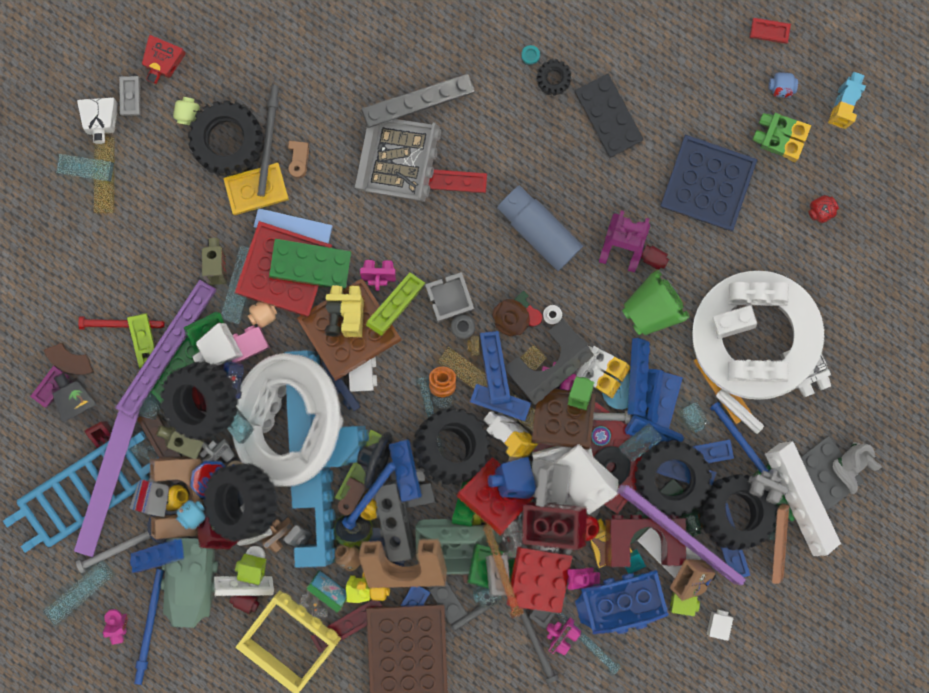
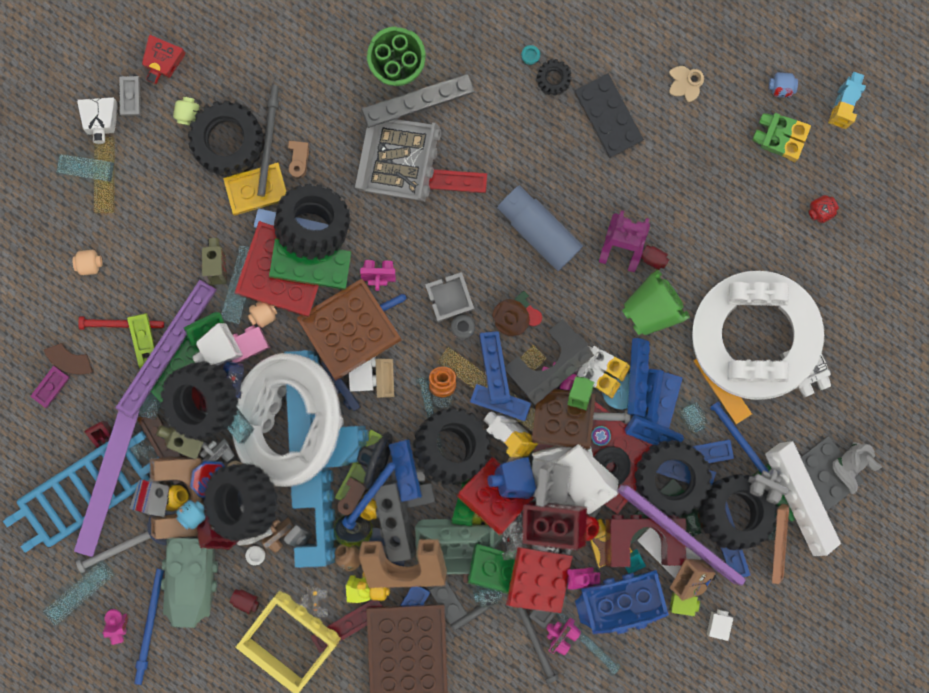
(71, 397): black torso -> none
(87, 262): none -> light nougat head
(157, 556): blue plate -> none
(232, 587): white plate -> none
(251, 569): lime brick -> none
(315, 201): none -> black tyre
(327, 591): tile -> none
(347, 306): light yellow hips -> none
(384, 378): none -> tan tile
(395, 304): lime plate -> none
(396, 45): none -> bright green cone
(473, 346): clear yellow plate -> none
(495, 584): light grey plate -> none
(516, 611): clear orange bar -> none
(548, 319): white plate -> none
(640, 442): clear light blue plate -> none
(684, 85): none -> tan plate
(708, 183): dark blue plate -> none
(734, 322): white brick -> none
(743, 414): white axle -> none
(770, 30): red plate -> none

